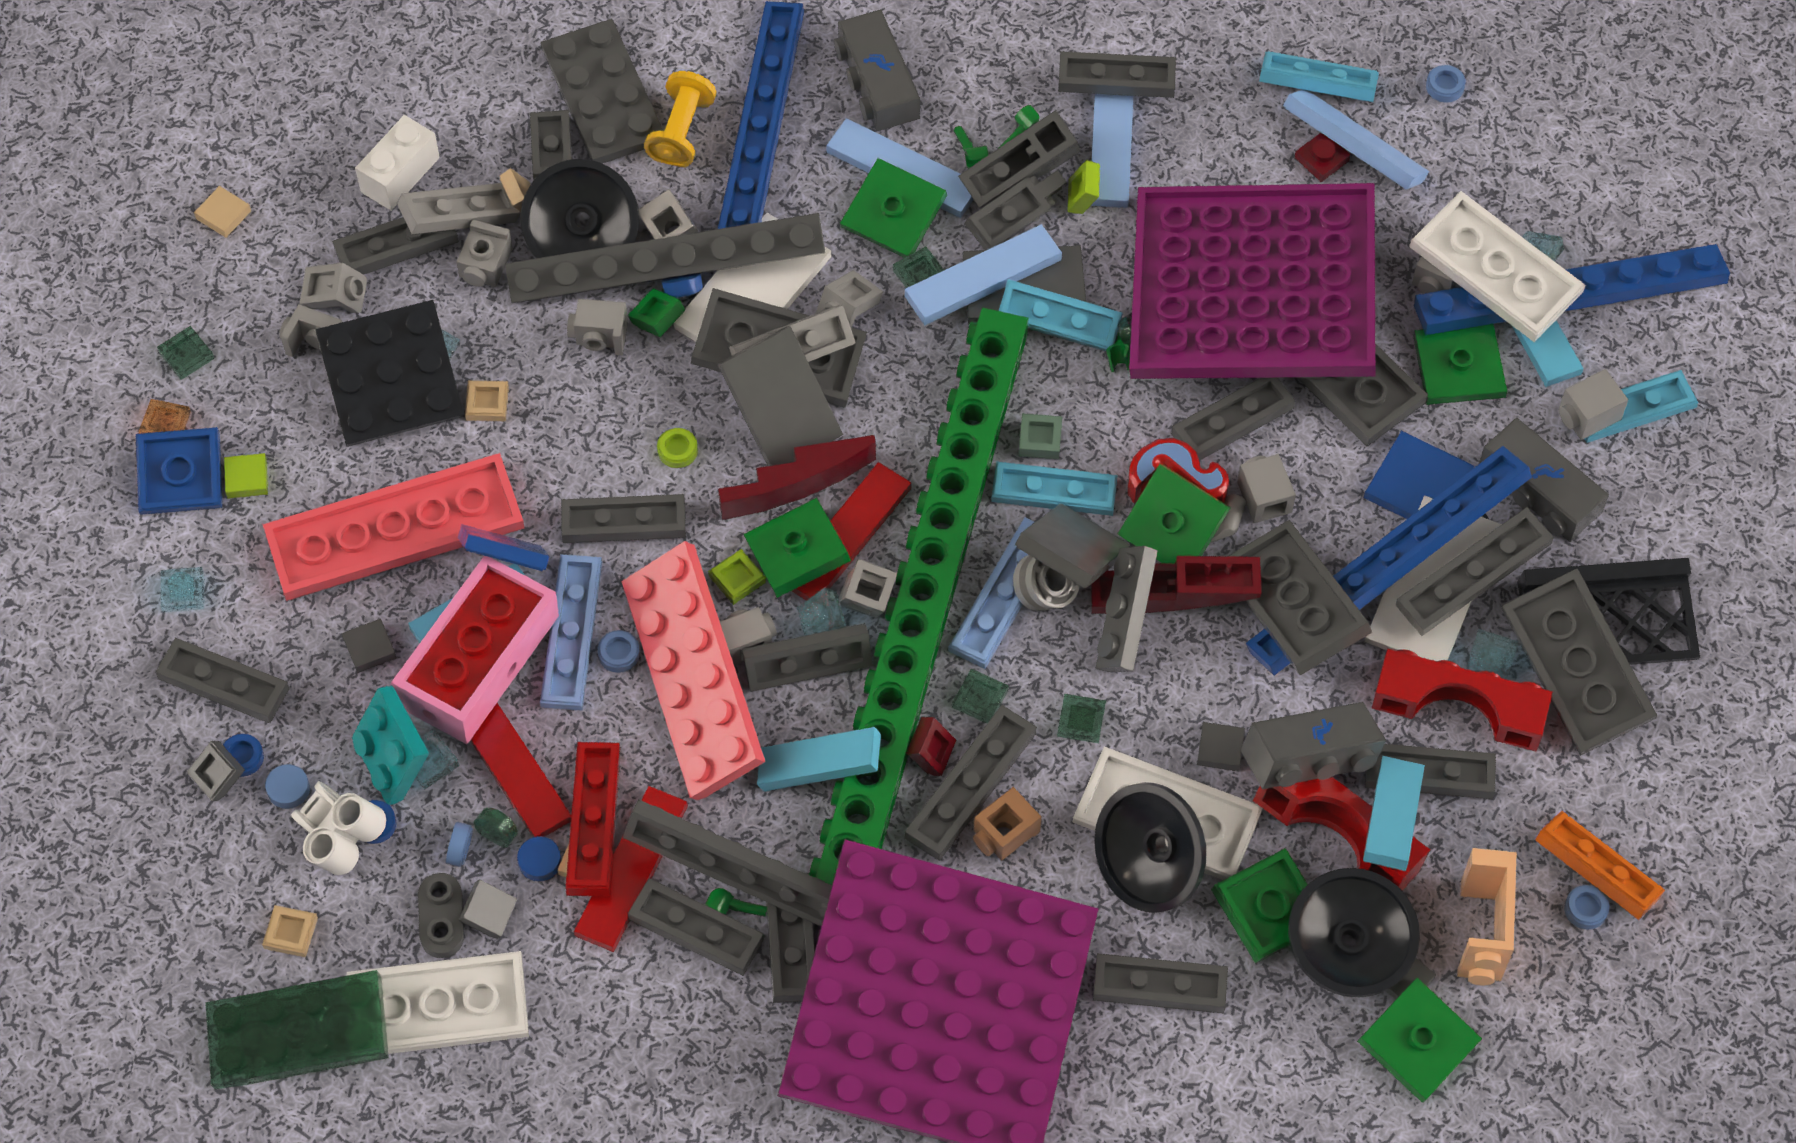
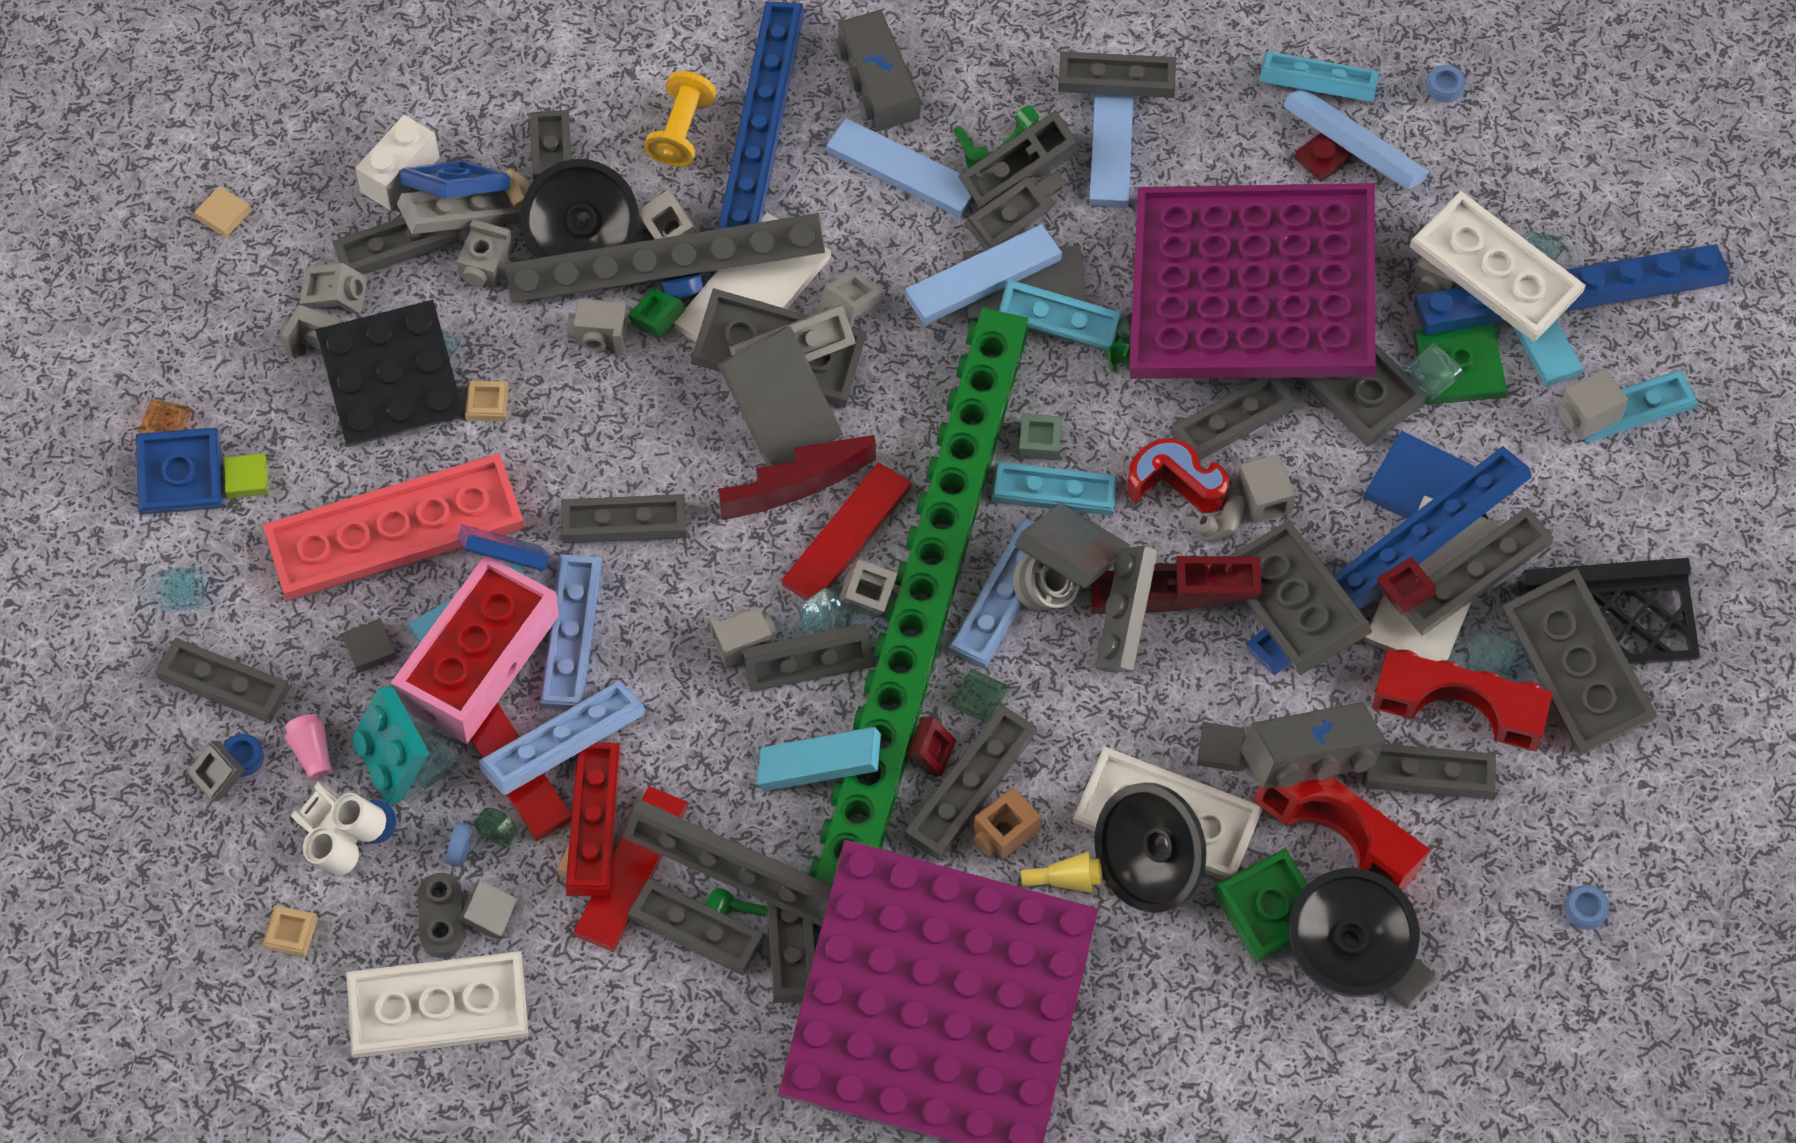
(185, 352): clear green tile -> none
(287, 786): medium blue tile -> none
(296, 1030): clear green plate -> none
(309, 744): none -> bright pink cone
(454, 179): none -> blue tile
(539, 858): blue tile -> none
(561, 737): none -> light blue tile
(601, 90): dark grey plate -> none
(618, 651): medium blue tile -> none
(677, 447): lime tile -> none
(693, 671): coral plate -> none
(737, 576): lime tile -> none
(797, 547): green plate -> none
(893, 208): green plate -> none
(917, 267): clear green tile -> none
(1073, 873): none -> light yellow cone
(1081, 718): clear green tile -> none
(1083, 187): lime tile -> none
(1160, 983): dark grey plate -> none
(1173, 517): green plate -> none
(1393, 813): medium azure tile -> none
(1406, 585): none -> dark red plate
(1419, 1040): green plate -> none
(1433, 371): none -> clear light blue plate
(1490, 876): light nougat panel -> none
(1557, 489): dark grey brick -> none
(1600, 865): orange tile -> none

